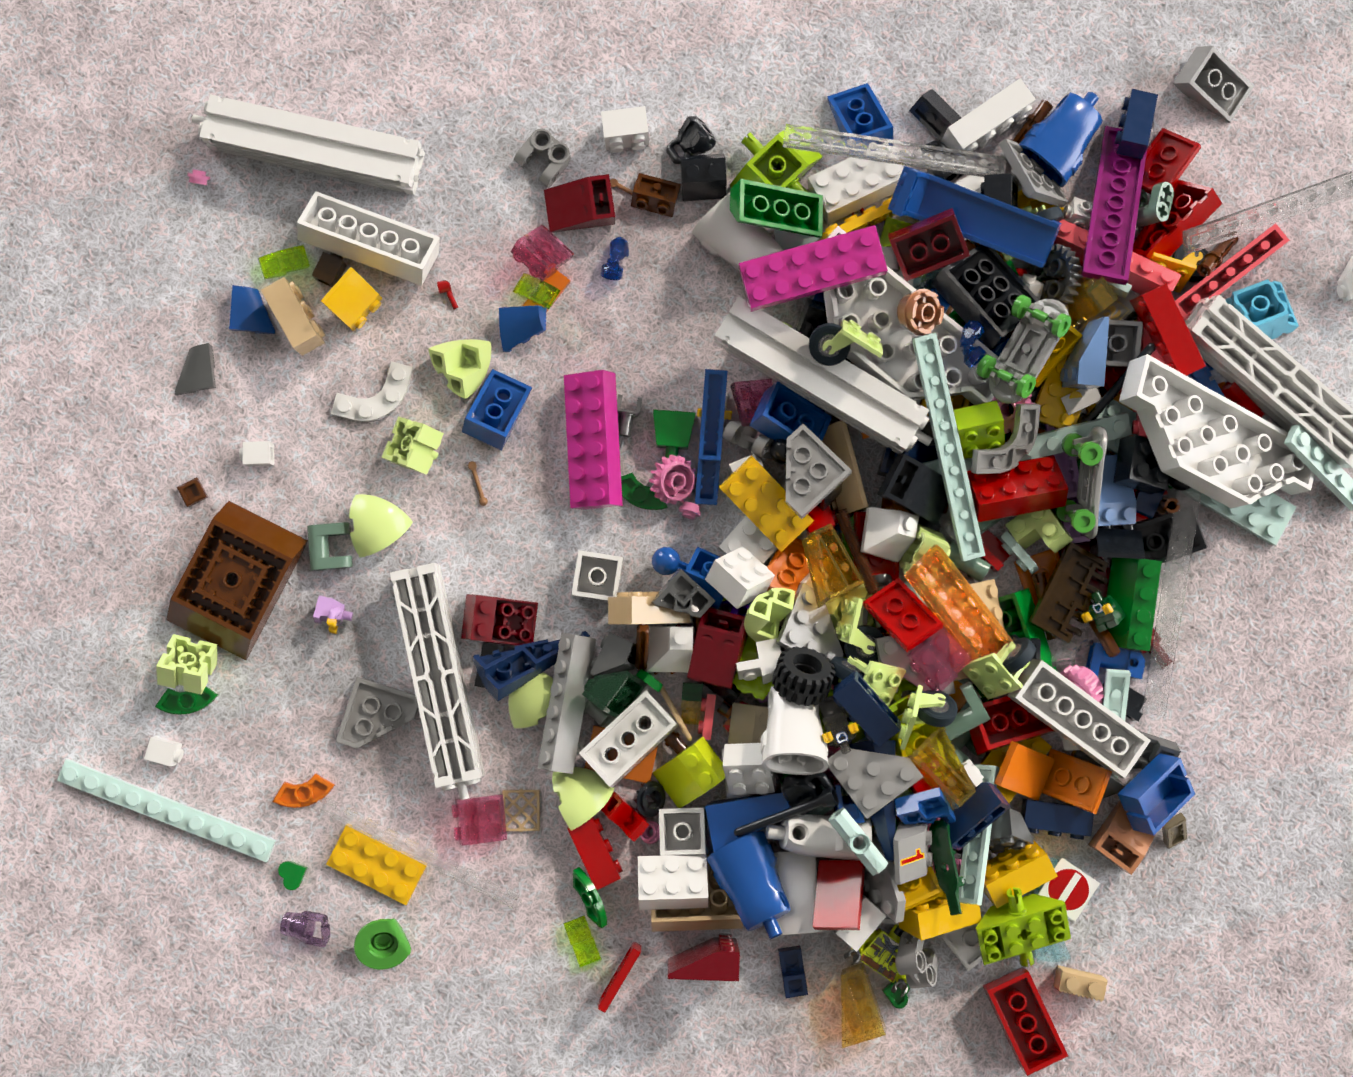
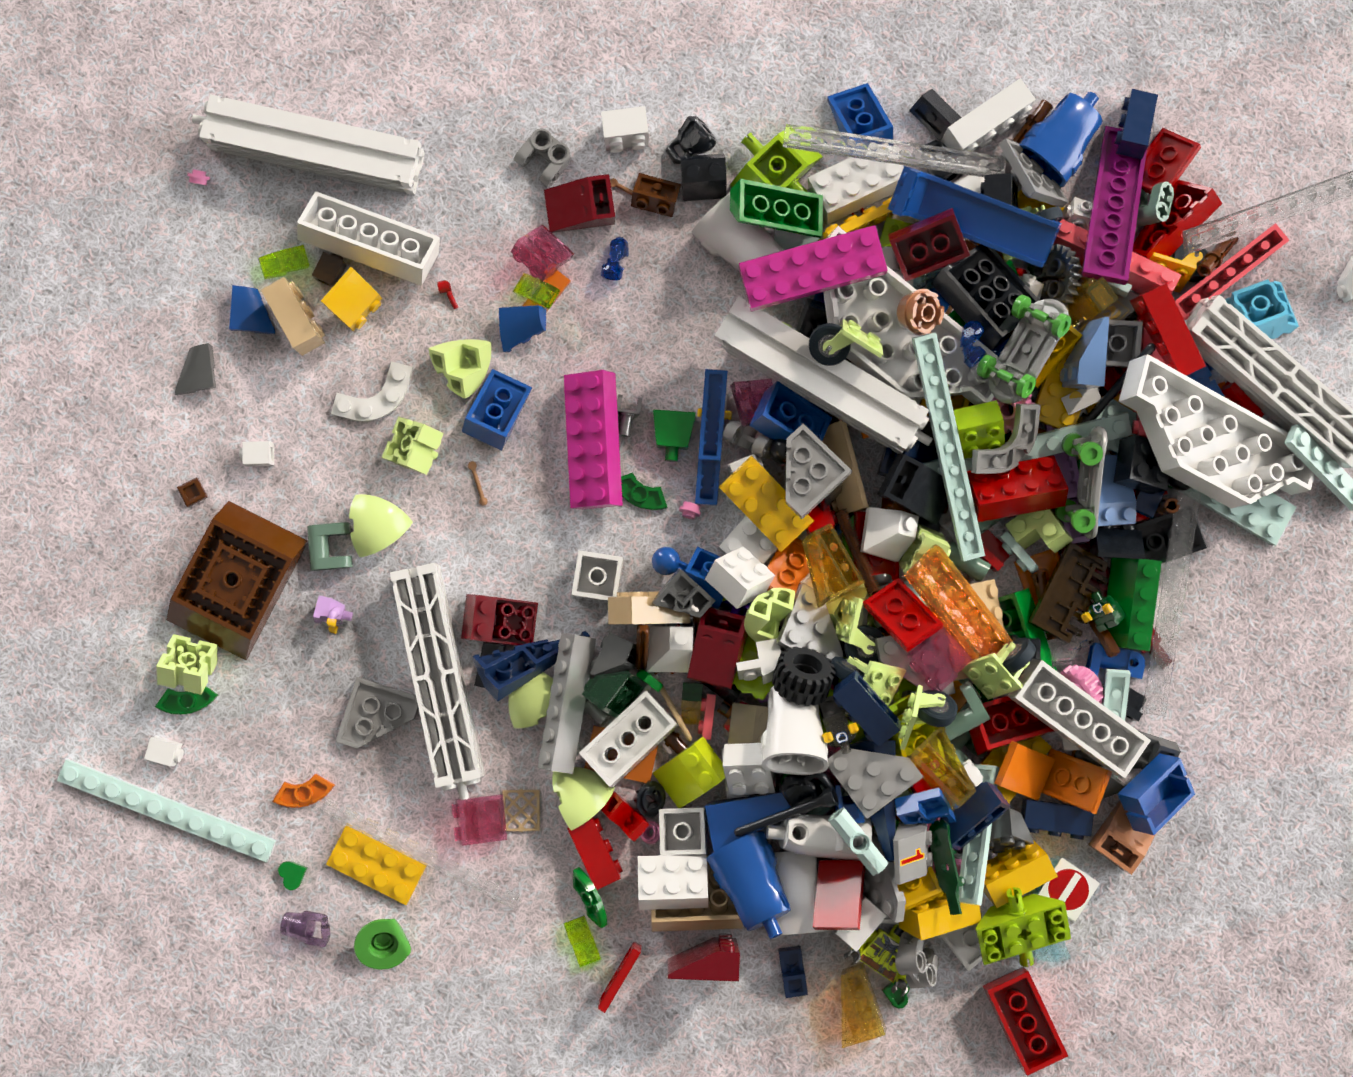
(673, 490): bright pink gear -> none
(1080, 983): tan brick -> none
(1174, 831): dark tan plate -> none
(1213, 82): light grey slope -> none

